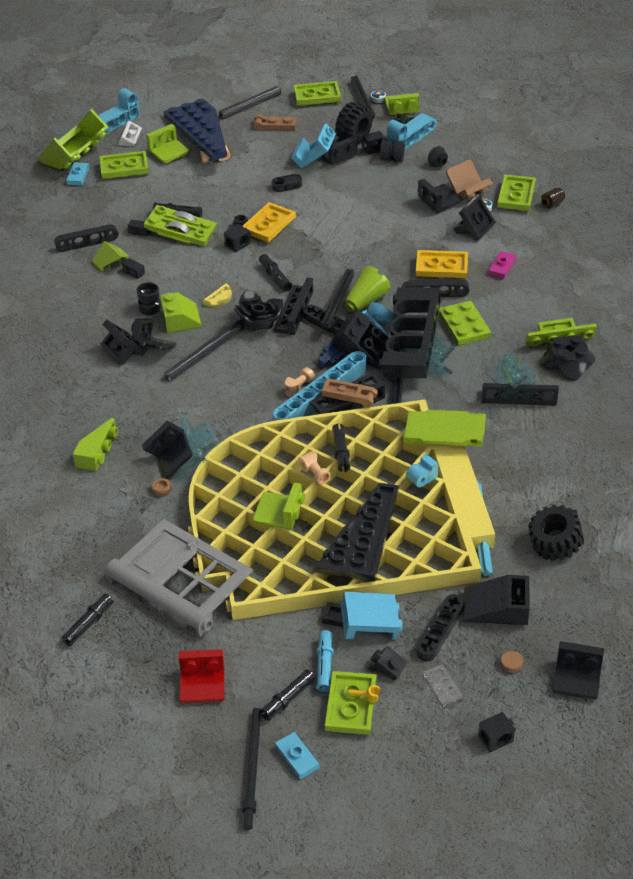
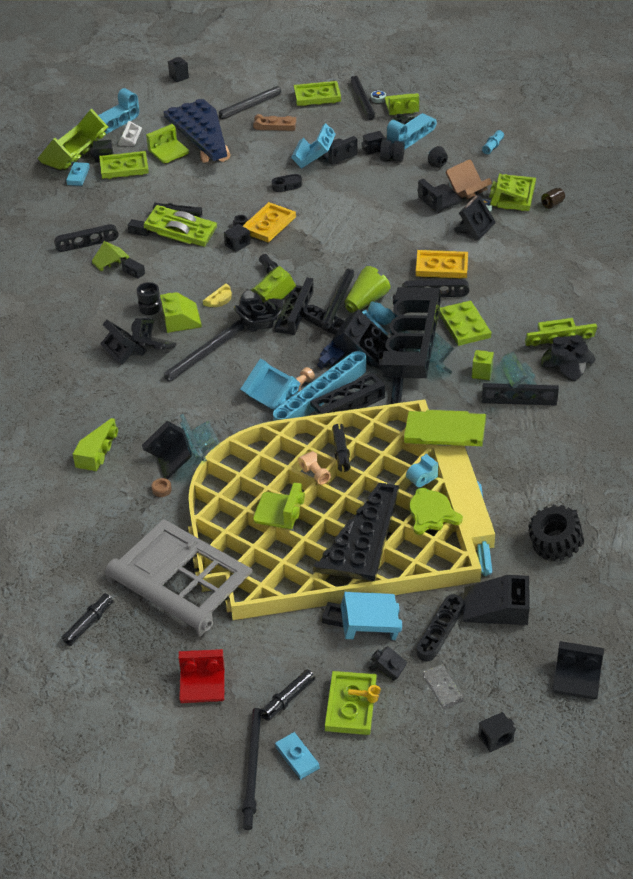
(101, 148): none -> black brick
(178, 69): none -> black brick
(270, 385): none -> medium azure panel
(274, 285): none -> lime slope
(324, 655): medium azure pin -> none
(349, 392): medium nougat plate -> none
(353, 121): black tyre -> none
(431, 510): none -> lime tile
(482, 365): none -> lime brick
(493, 142): none -> medium azure pin
(502, 264): dark pink plate -> none
(509, 186): none -> lime bracket
(511, 662): medium nougat tile -> none

